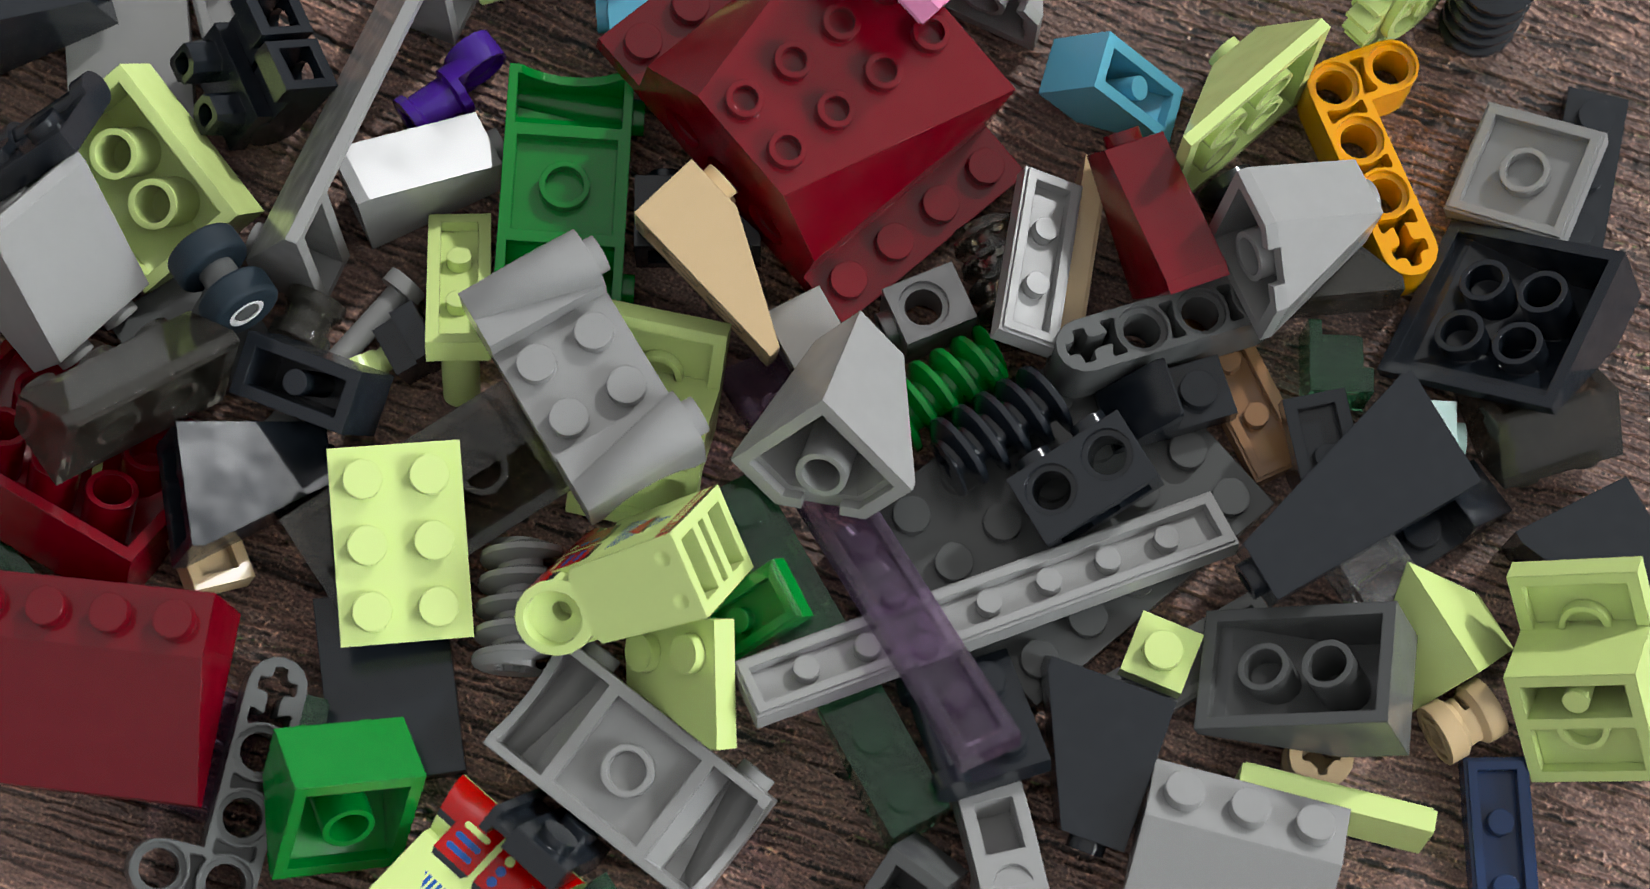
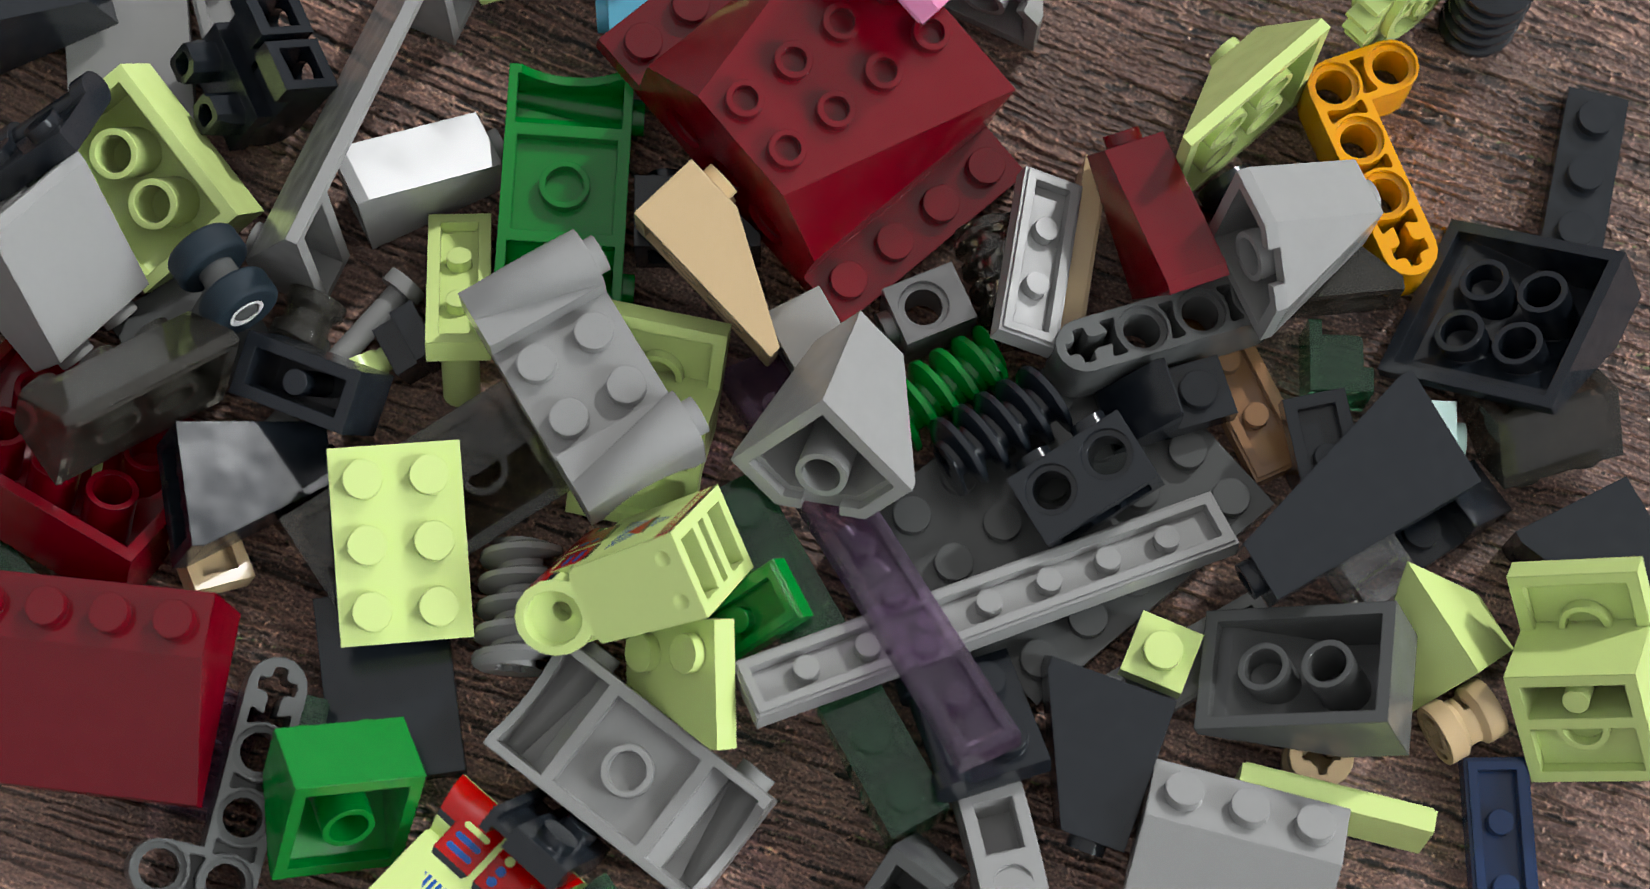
(447, 96): dark purple connector -> none
(1109, 85): medium azure slope -> none
(1526, 173): light grey tile -> none

